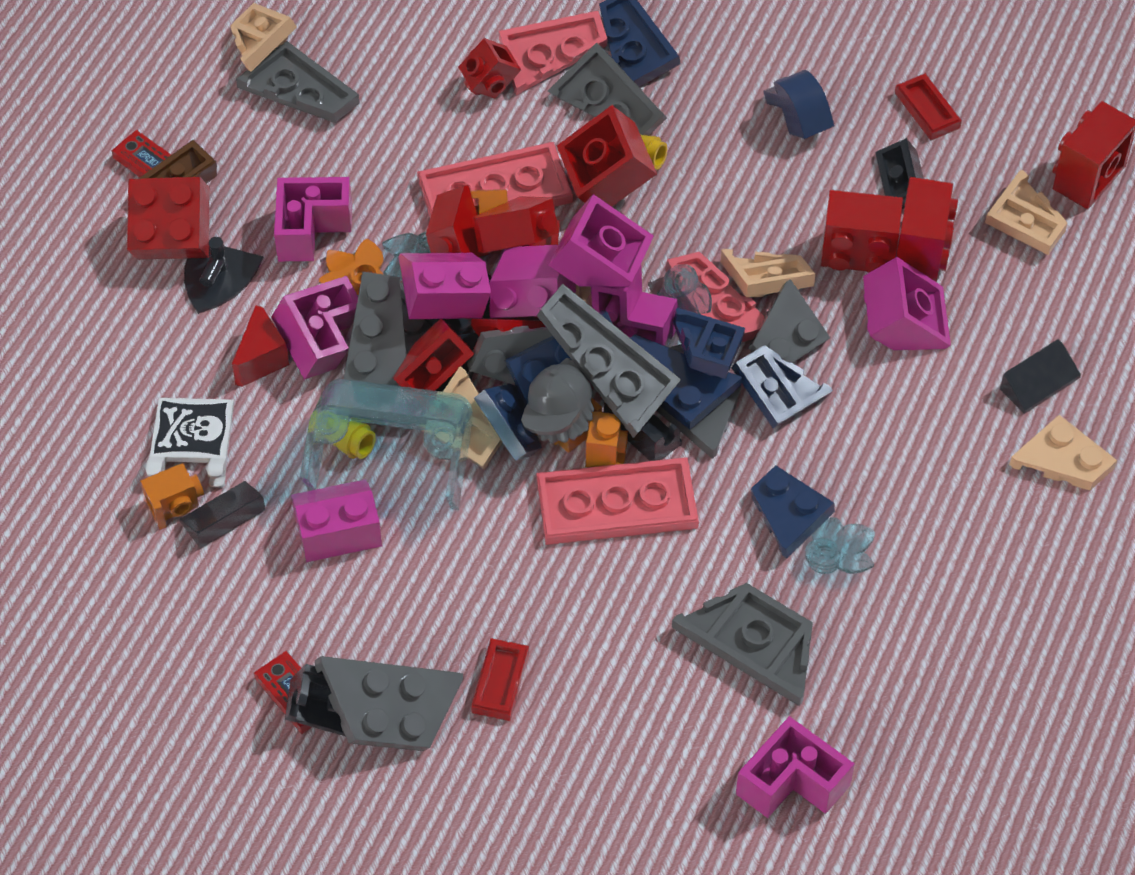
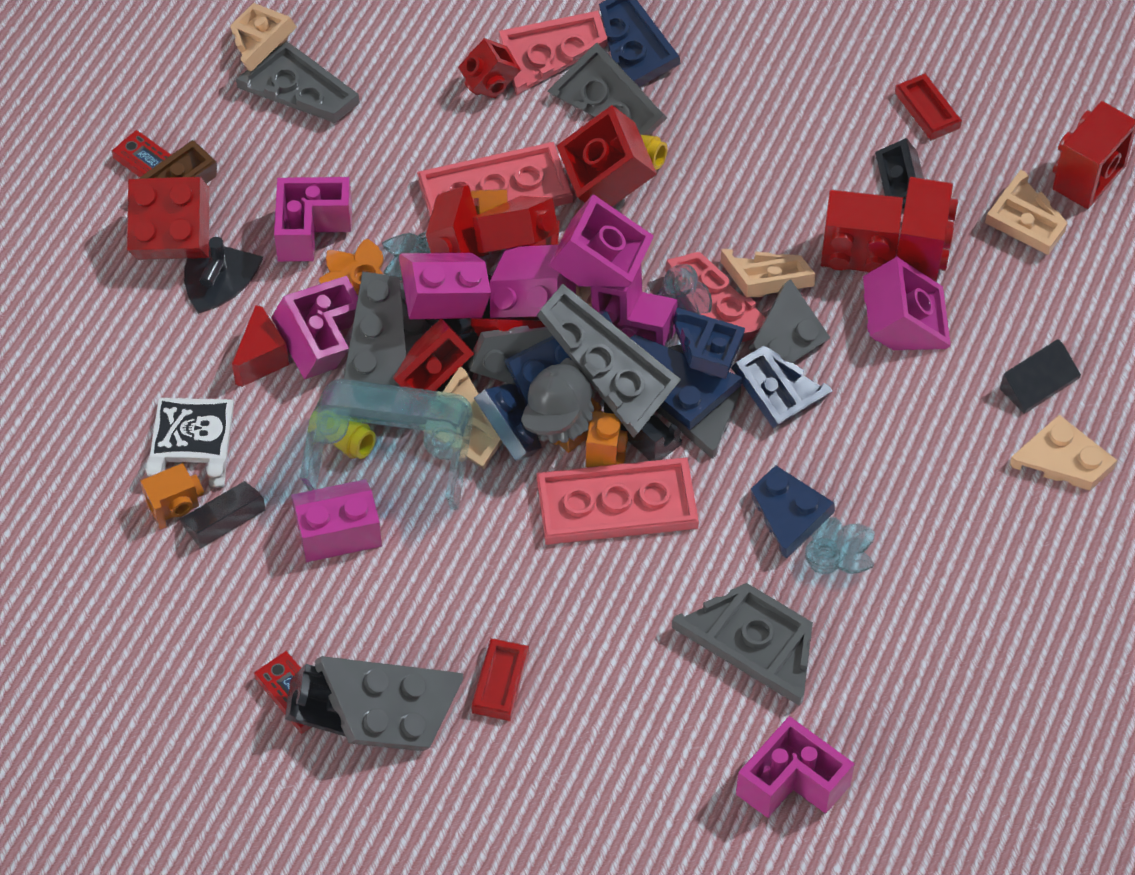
(802, 104): dark blue brick -> none

